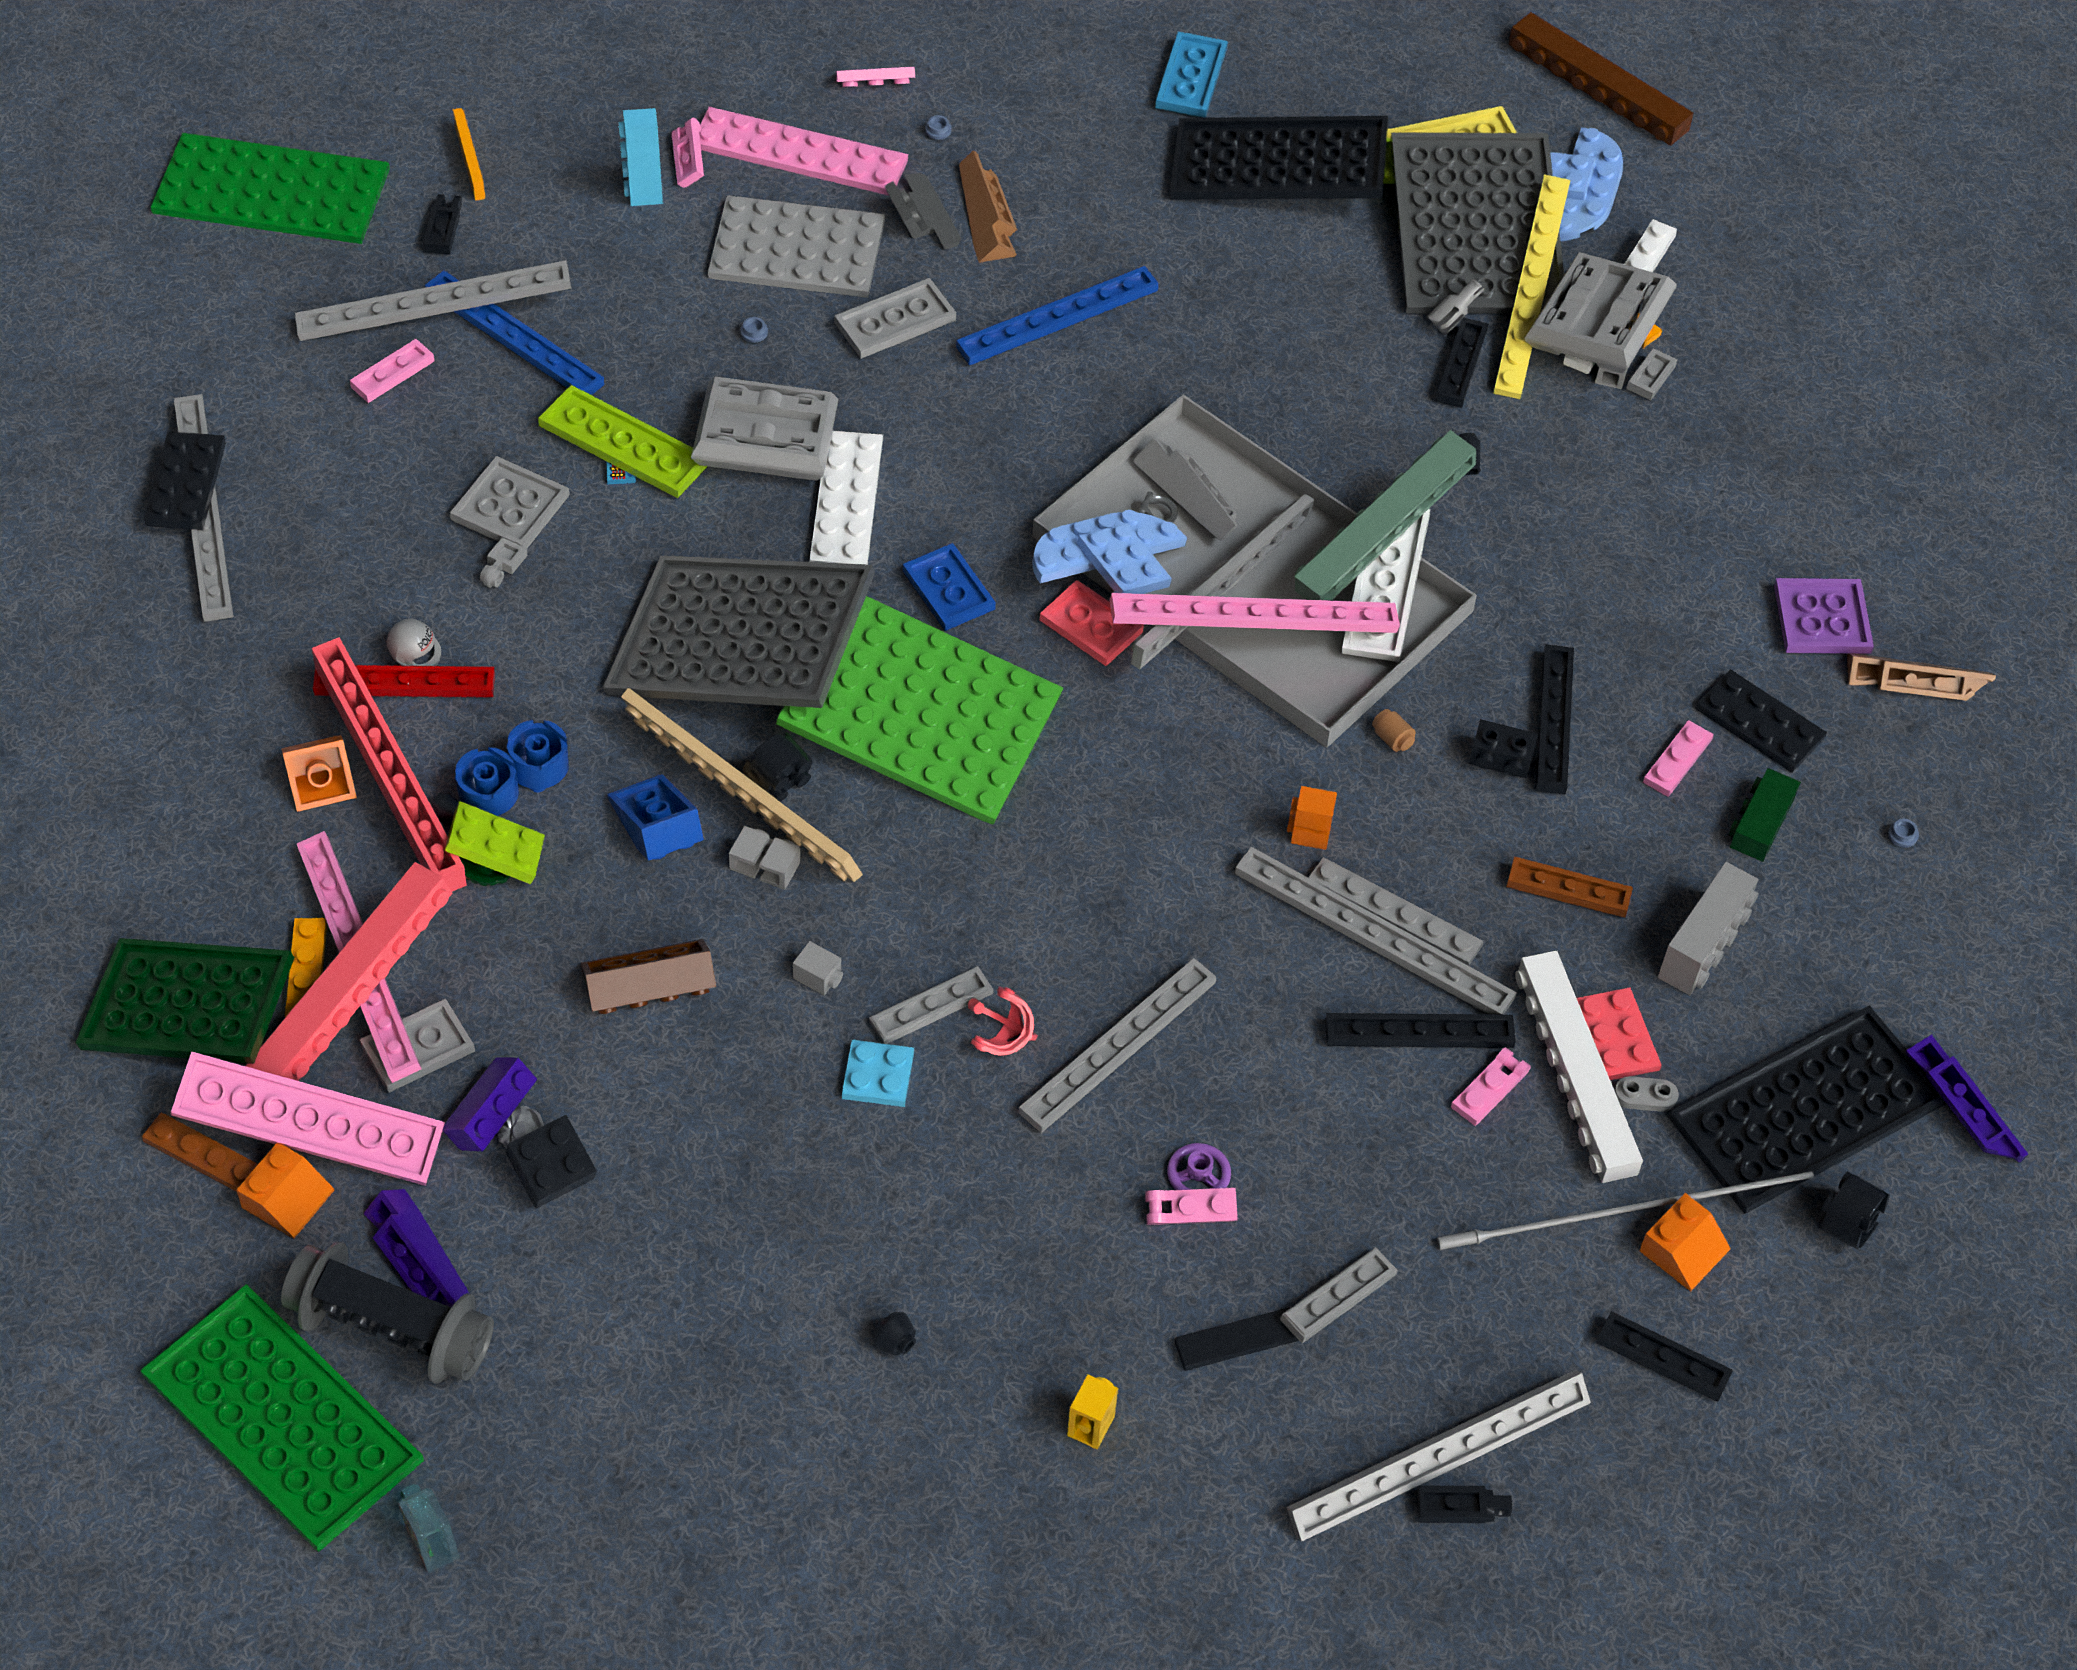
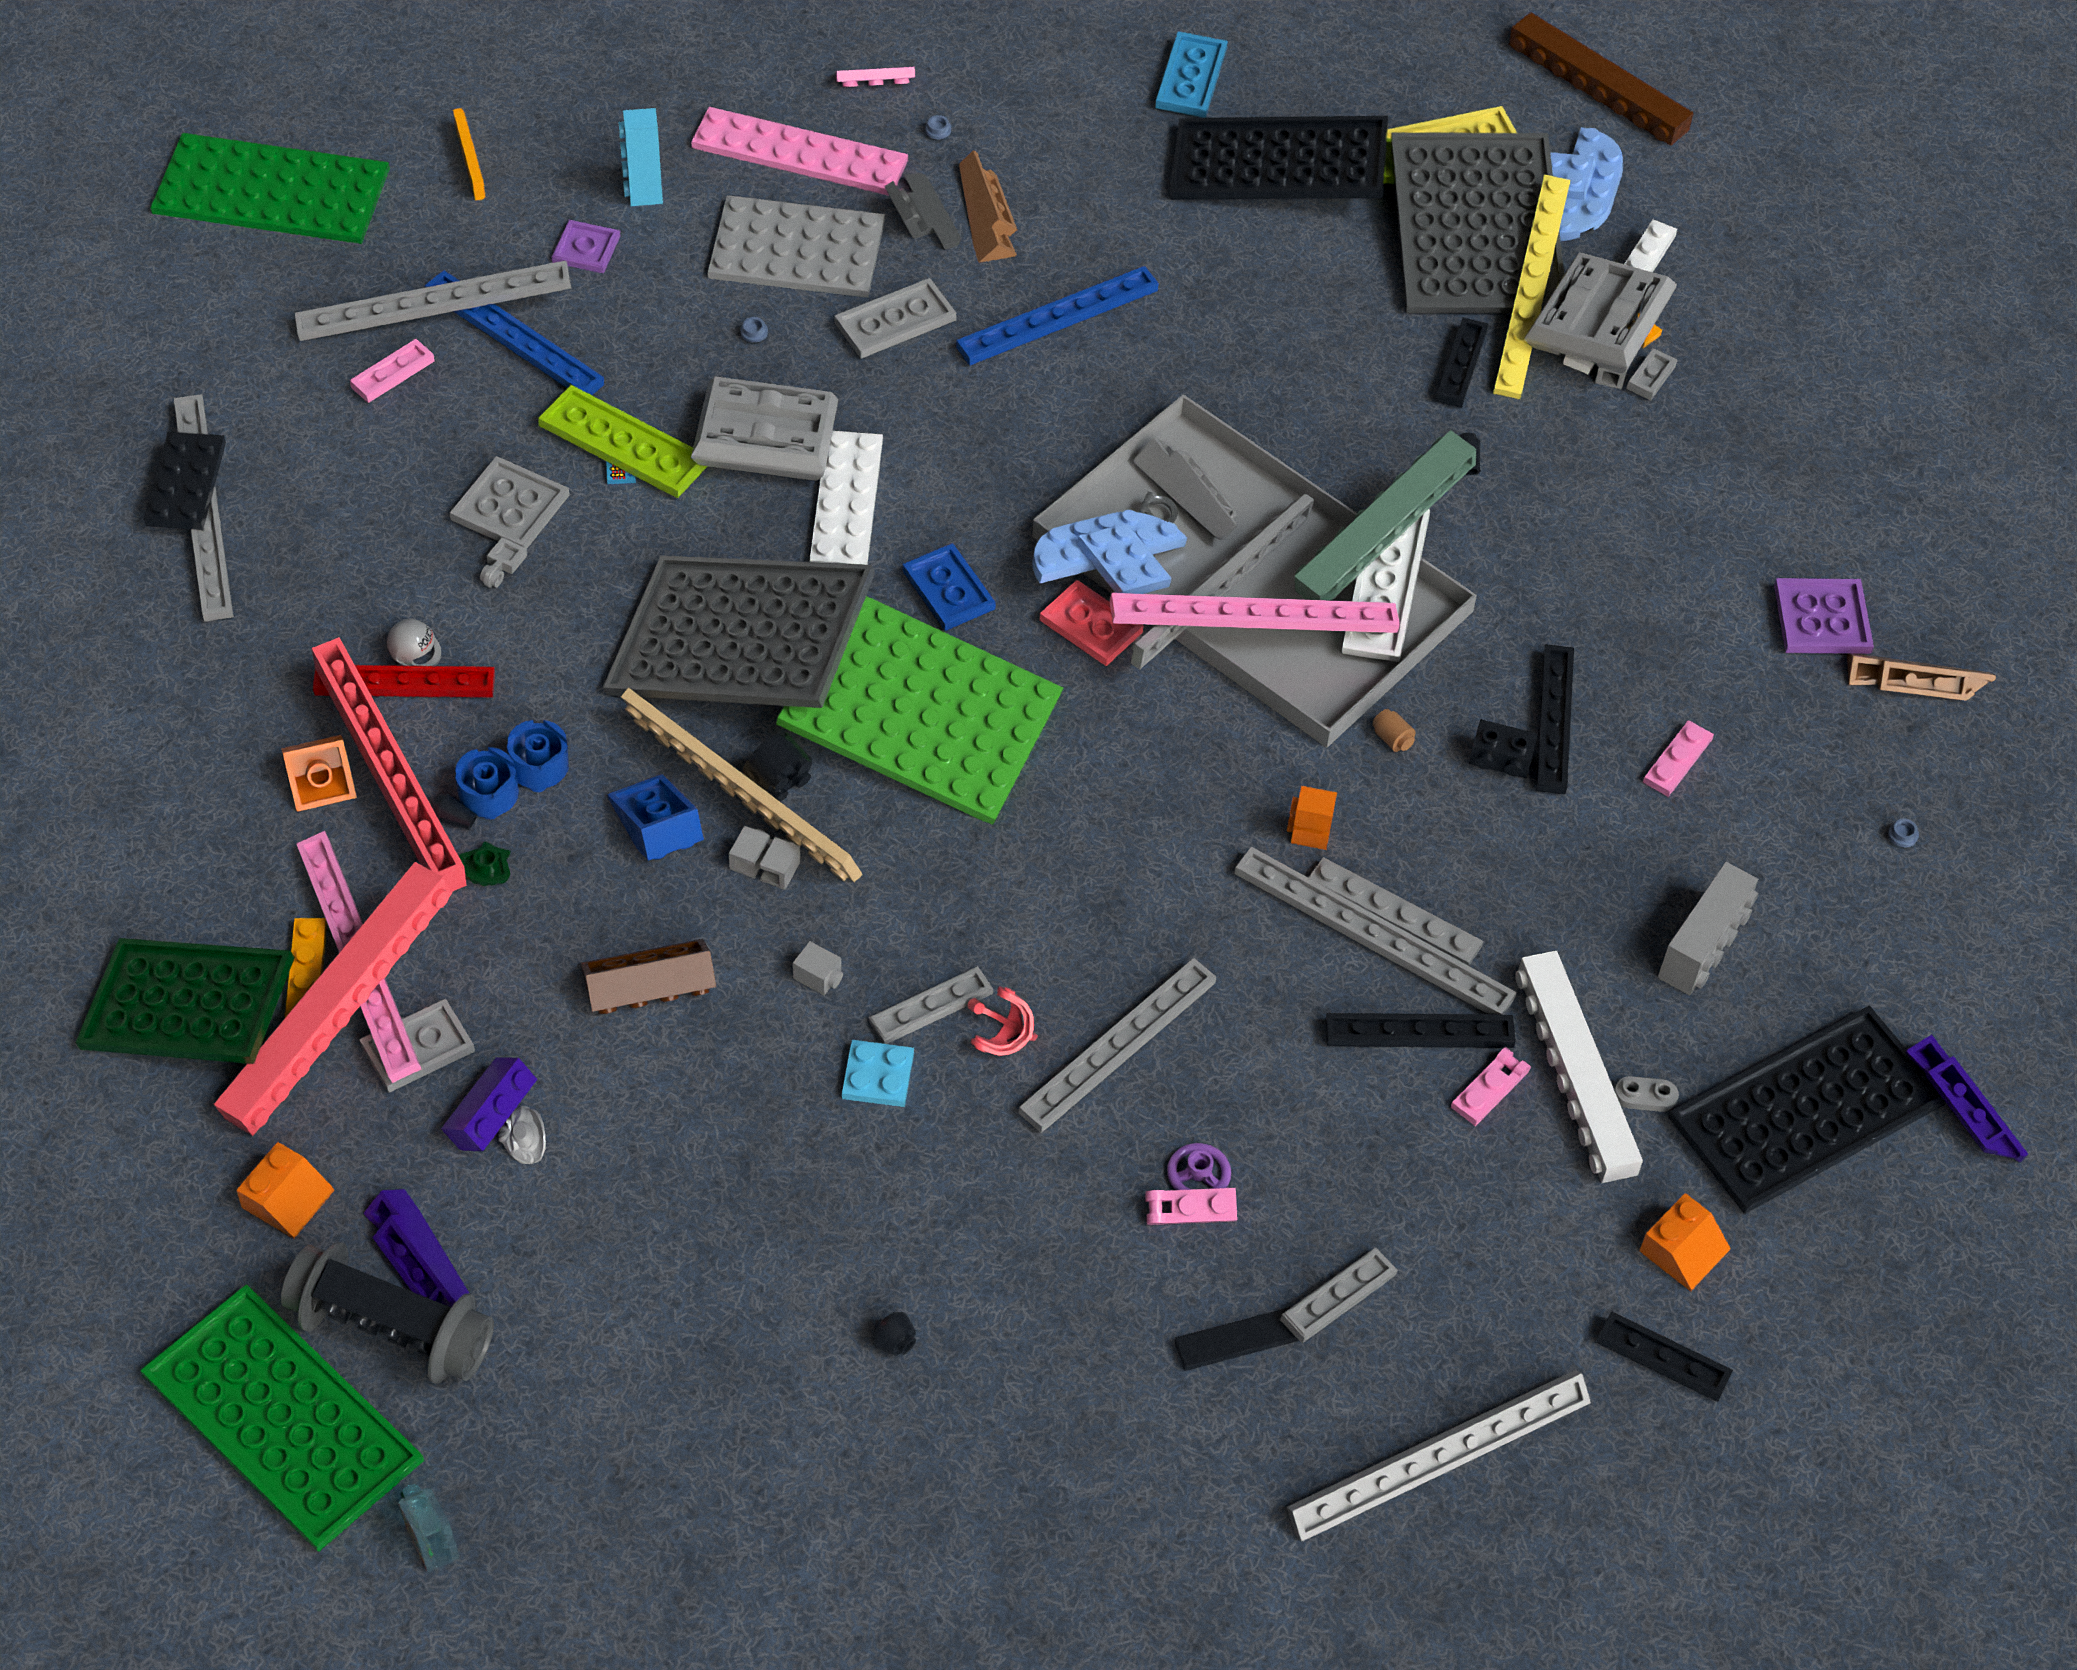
(198, 1151): dark orange plate -> none
(307, 1118): bright pink plate -> none
(442, 226): black hinge -> none
(495, 842): lime plate -> none
(550, 1161): black brick -> none
(586, 246): none -> medium lavender tile
(687, 153): bright pink plate -> none
(1092, 1411): yellow brick -> none
(1455, 307): light grey arm -> none
(1460, 1504): black hinge -> none
(1478, 1236): light grey piece -> none
(1569, 887): dark orange plate -> none
(1619, 1033): coral plate -> none
(1761, 720): black plate -> none
(1763, 814): dark green brick -> none
(1853, 1210): black brick -> none

